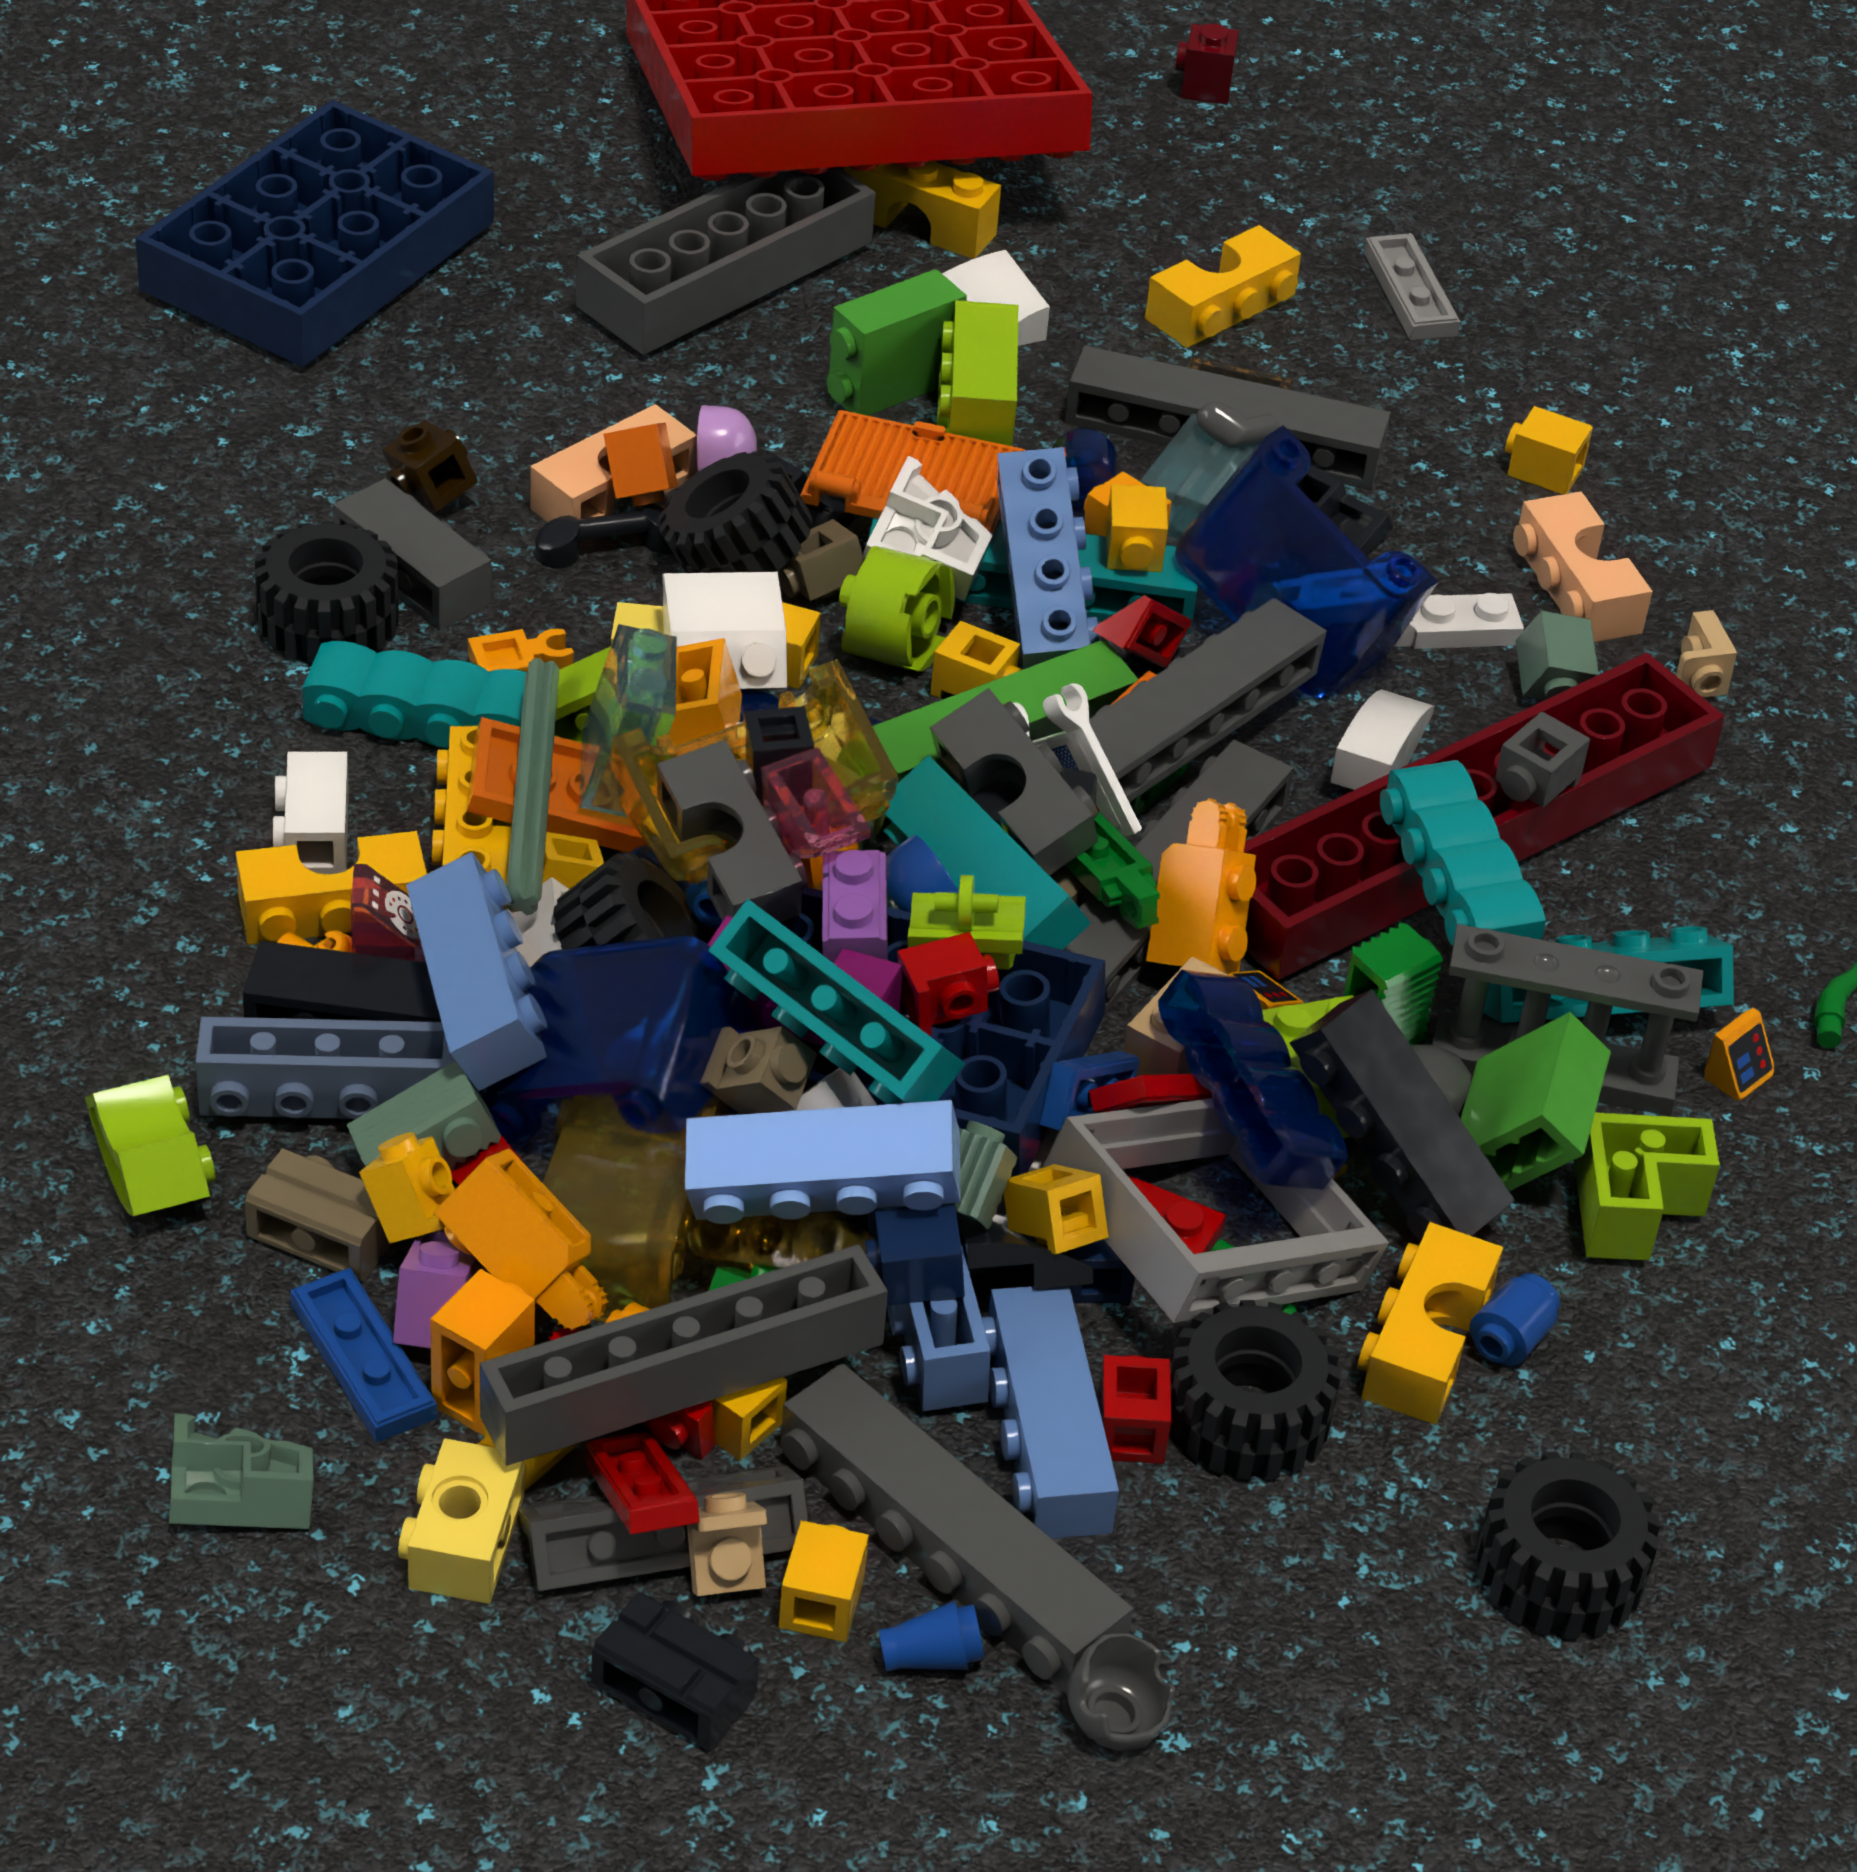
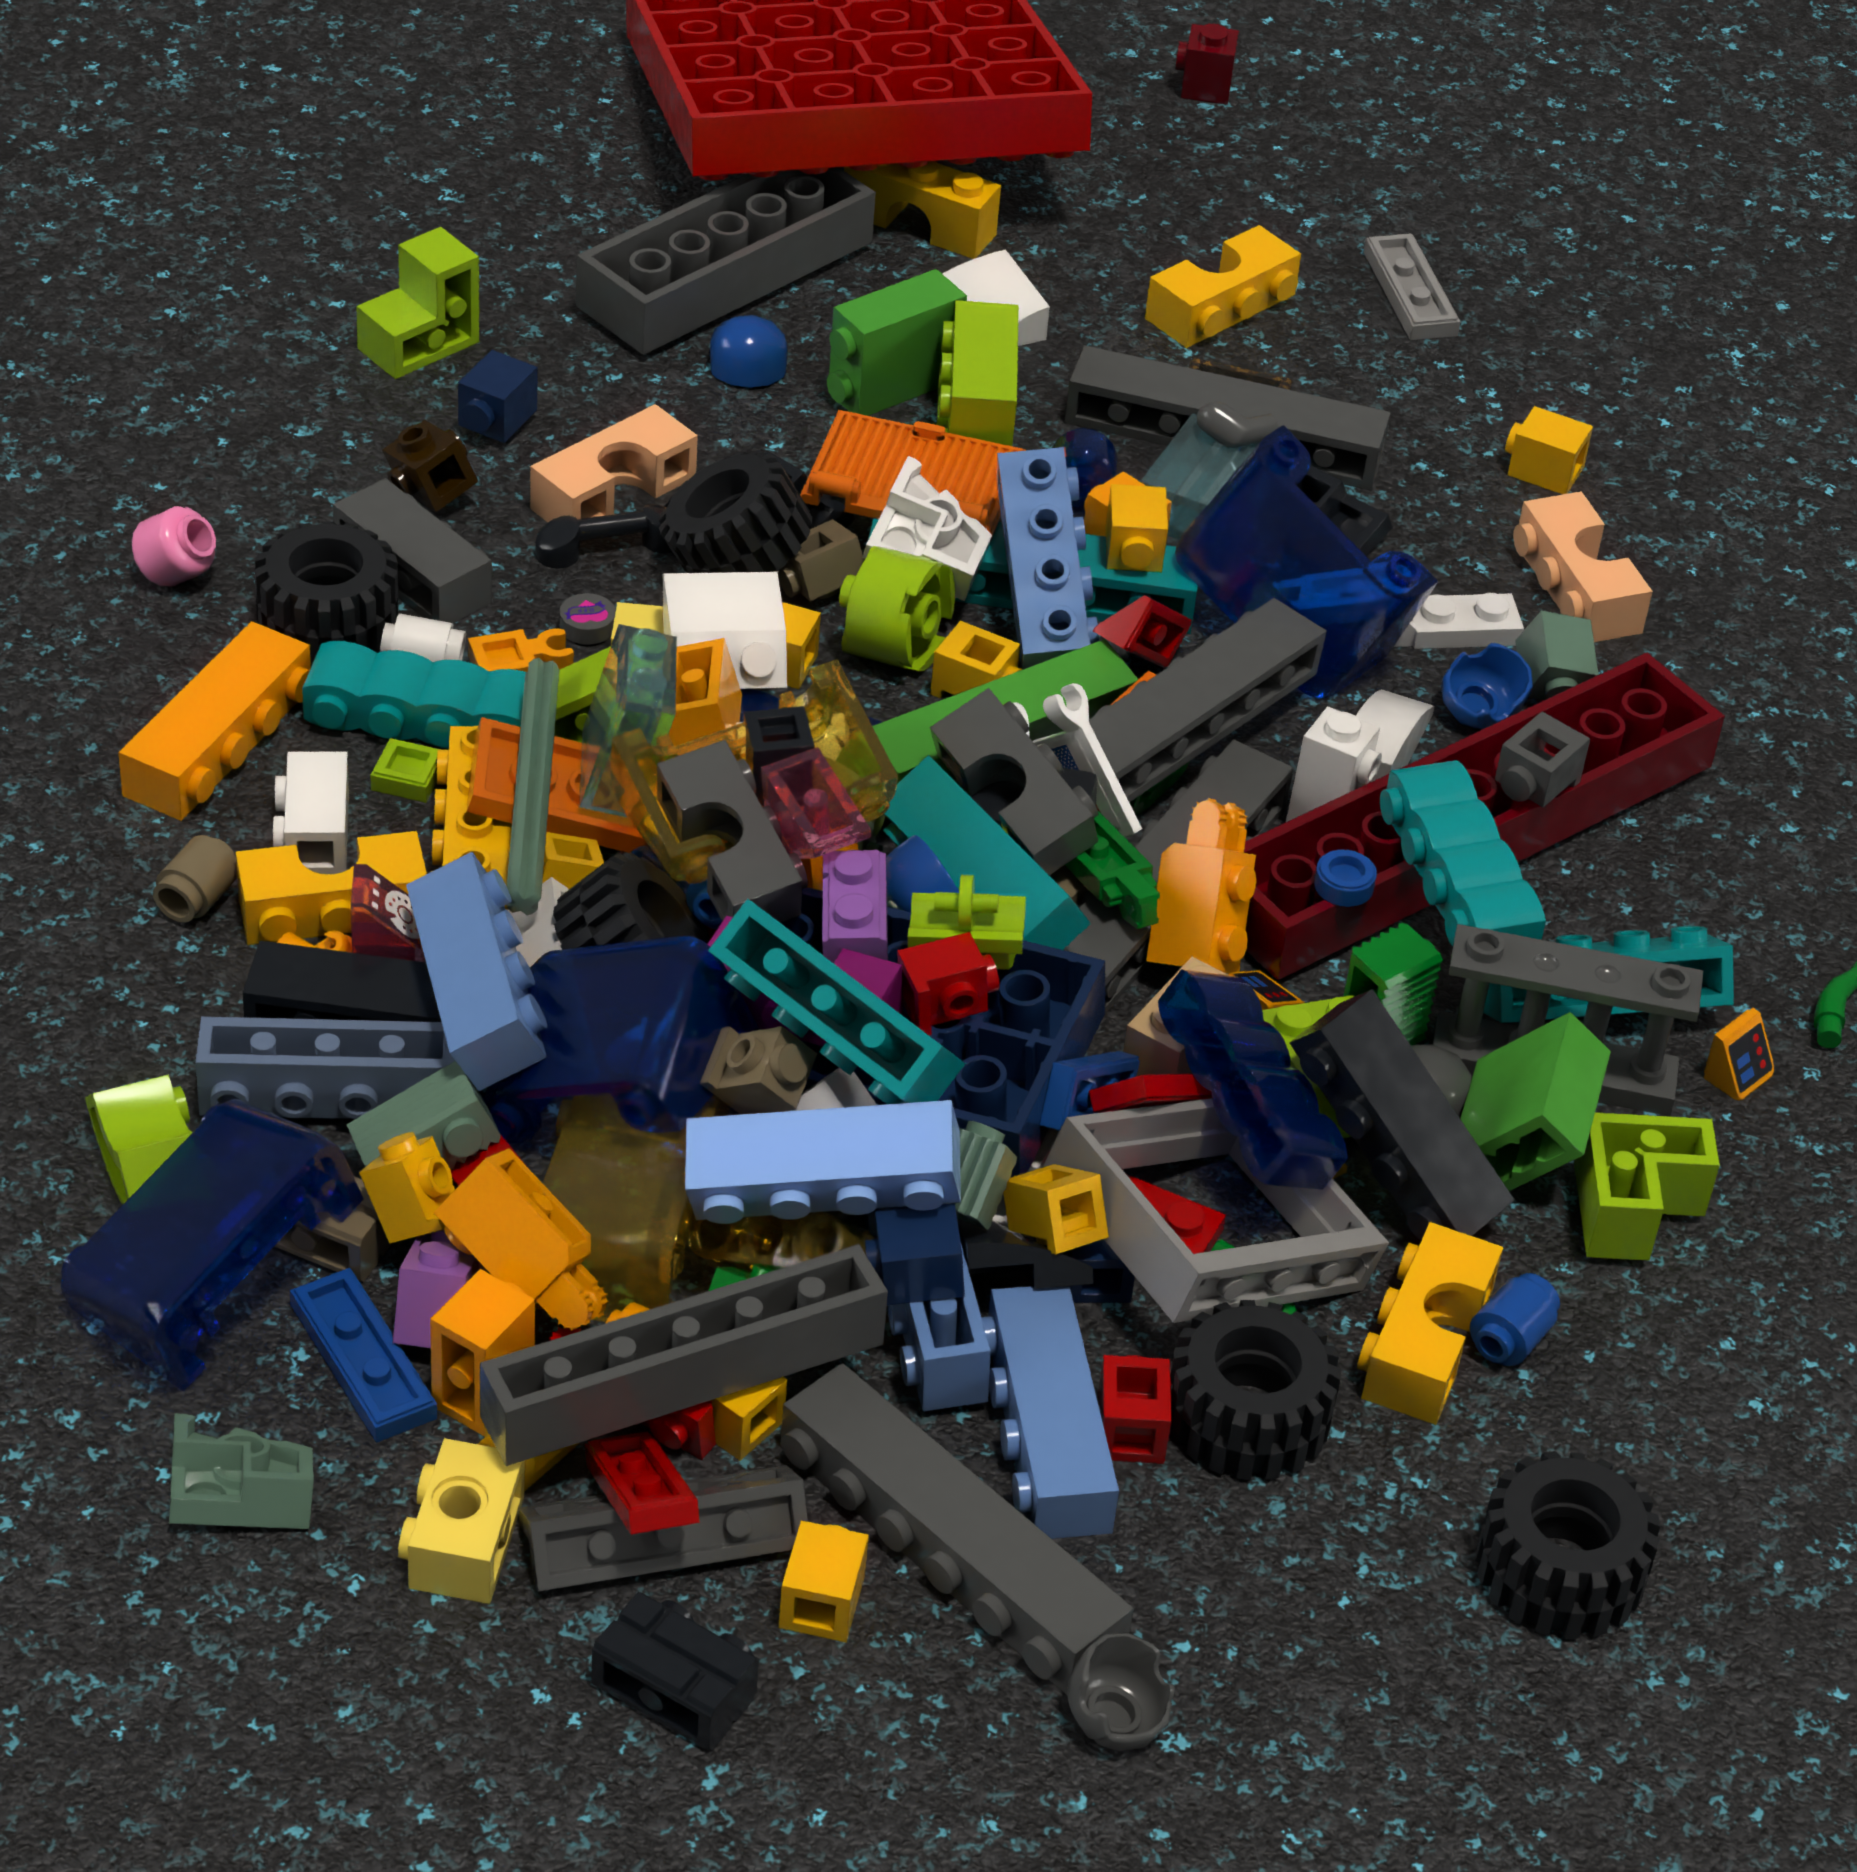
(173, 546): none -> bright pink head
(195, 878): none -> dark tan brick
(201, 1230): none -> clear blue windscreen
(214, 721): none -> light orange brick
(315, 232): dark blue brick -> none
(406, 770): none -> lime tile
(424, 637): none -> white brick
(429, 312): none -> lime brick
(497, 396): none -> dark blue brick
(587, 618): none -> dark grey tile
(641, 463): orange brick -> none
(722, 434): lavender hair -> none
(727, 1545): tan bracket -> none
(748, 352): none -> blue hair
(934, 1641): blue cone -> none
(1333, 760): none -> white brick
(1345, 878): none -> blue tile
(1487, 686): none -> blue hair
(1706, 656): tan bracket -> none

